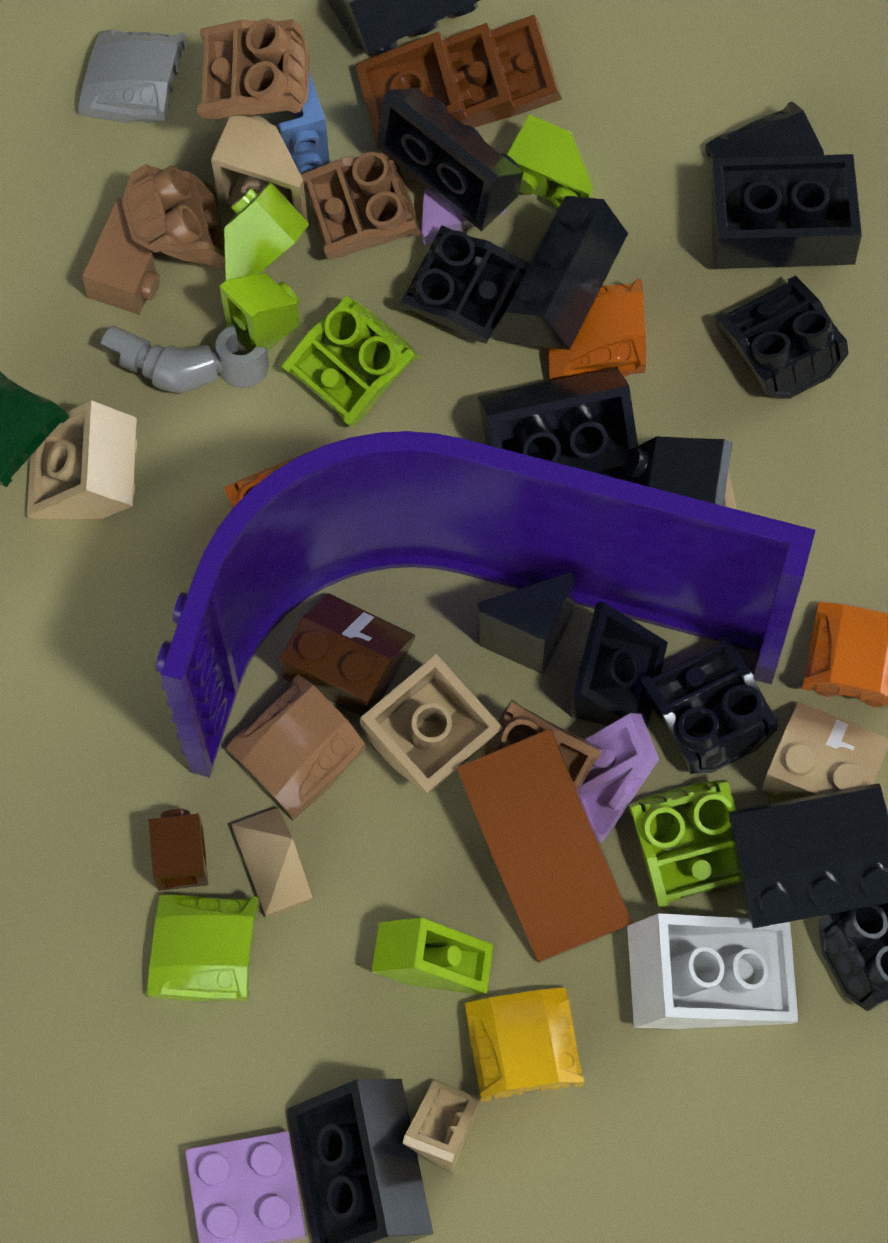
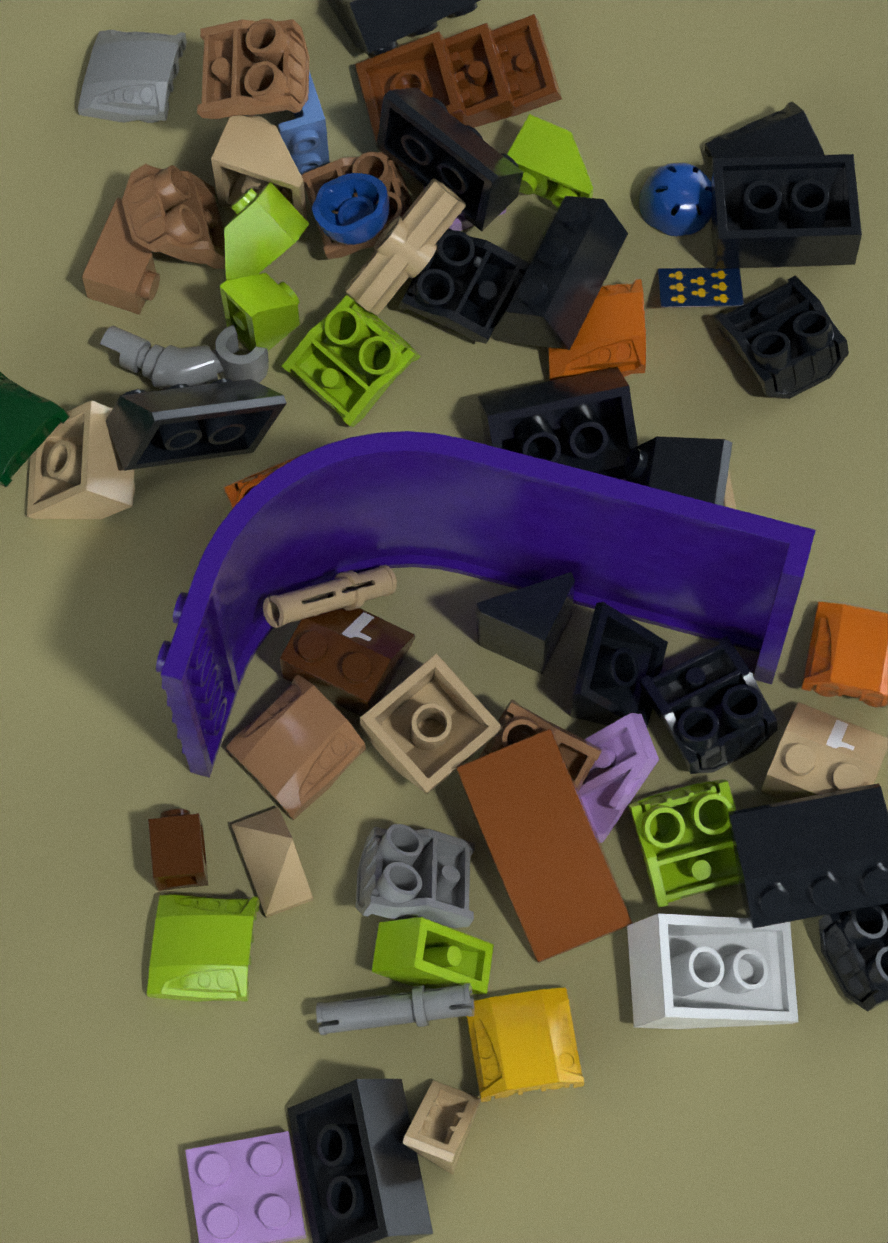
(192, 422): none -> black slope
(358, 217): none -> blue helmet
(370, 584): none -> tan pin
(394, 1009): none -> light grey pin
(405, 247): none -> tan piece
(415, 876): none -> light grey slope
(684, 189): none -> blue helmet
(700, 287): none -> dark blue sticker

